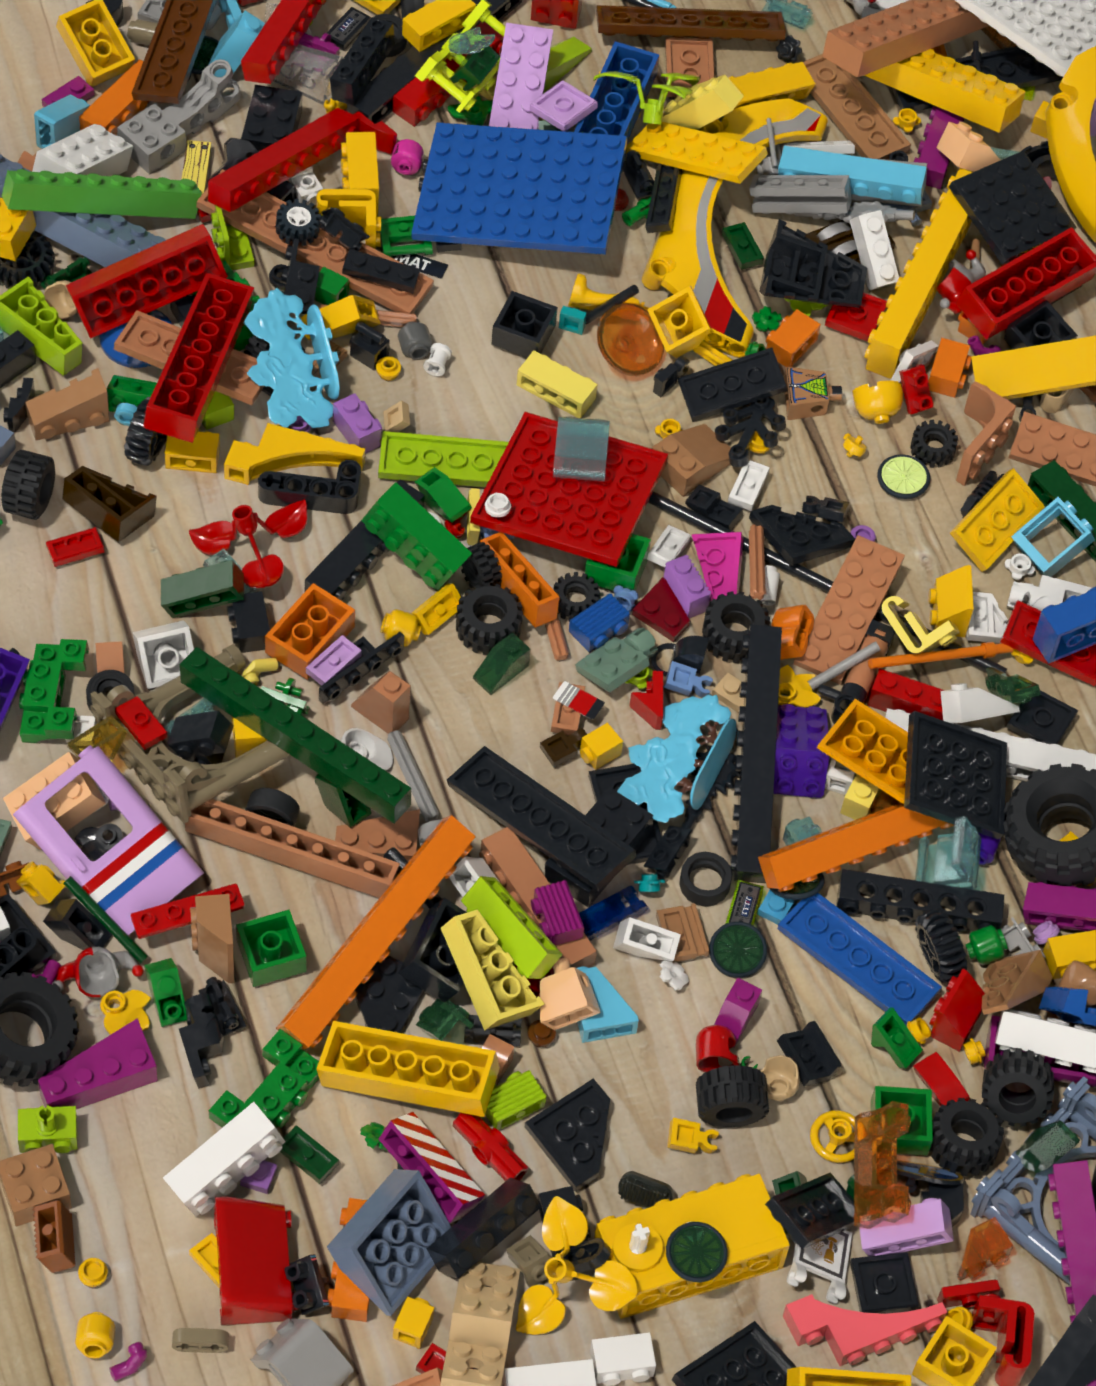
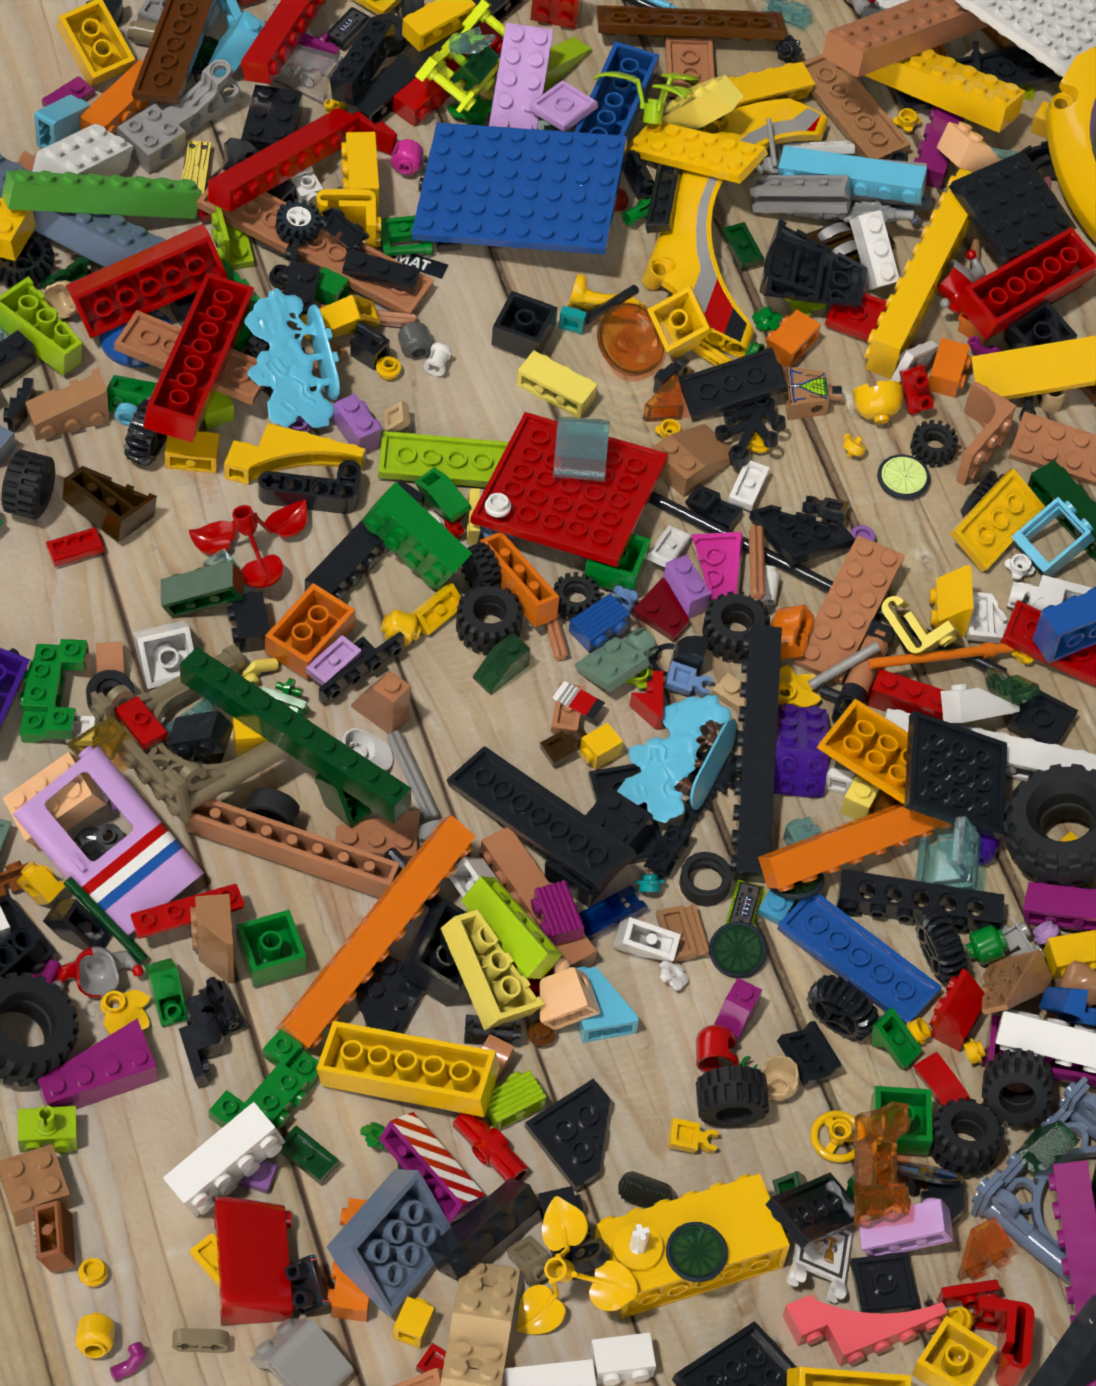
(441, 1017): clear green bracket -> none
(665, 403): none -> clear orange slope
(842, 1007): none -> black gear

